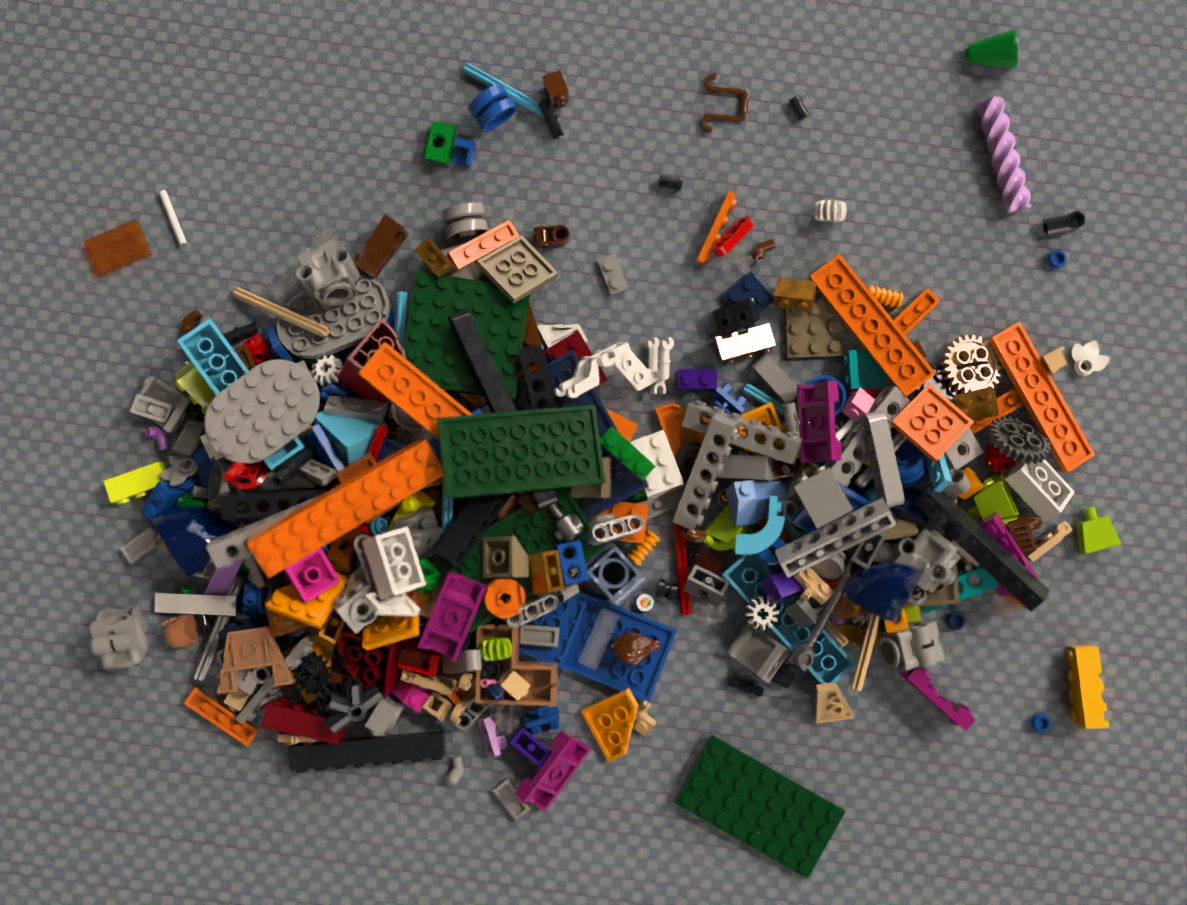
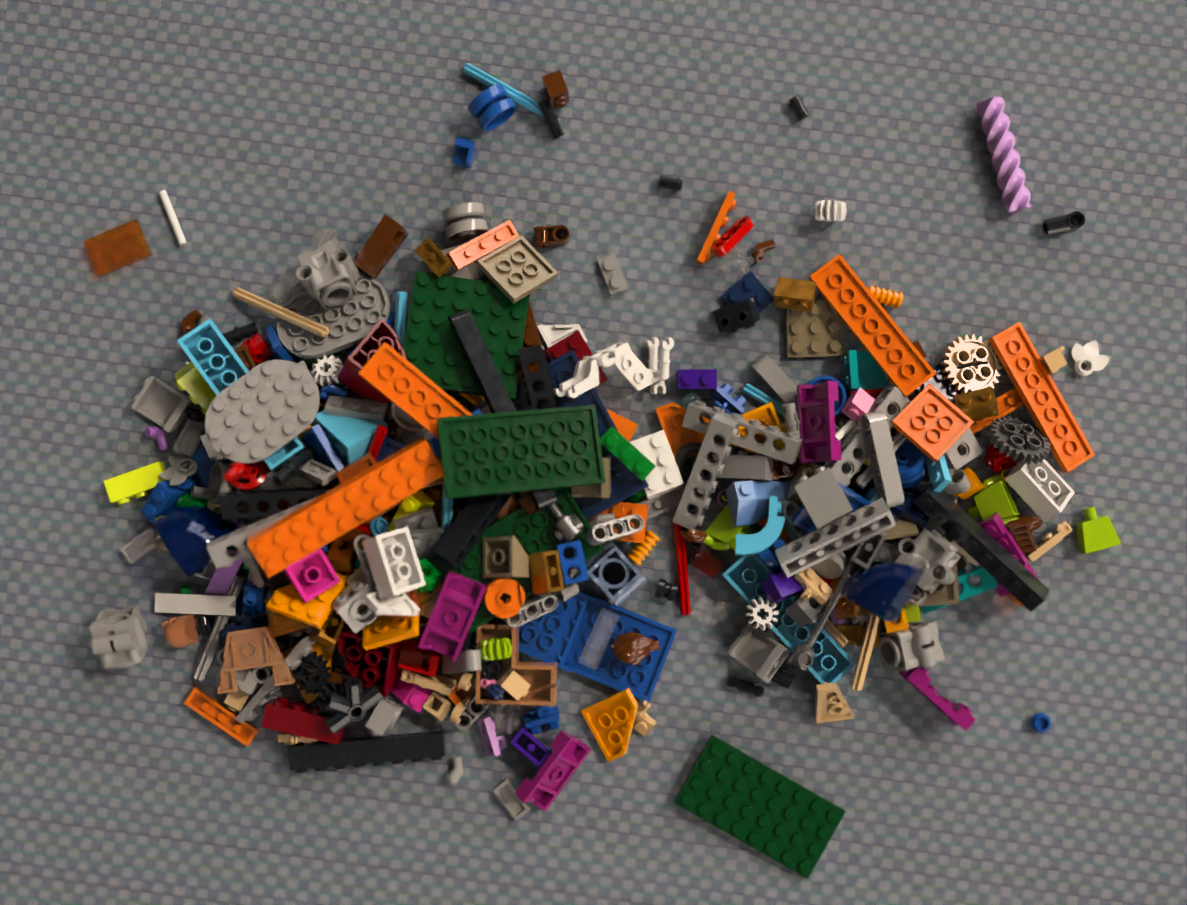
(150, 407): light grey plate -> none
(440, 155): green brick -> none
(539, 635): light grey tile -> none
(645, 602): tile -> none
(706, 585): dark grey brick -> none
(743, 107): reddish brown piece -> none
(744, 344): wedge -> none
(916, 311): orange plate -> none
(955, 620): dark blue plate -> none
(994, 51): green cone -> none
(1056, 259): blue plate -> none
(1086, 687): yellow wedge -> none

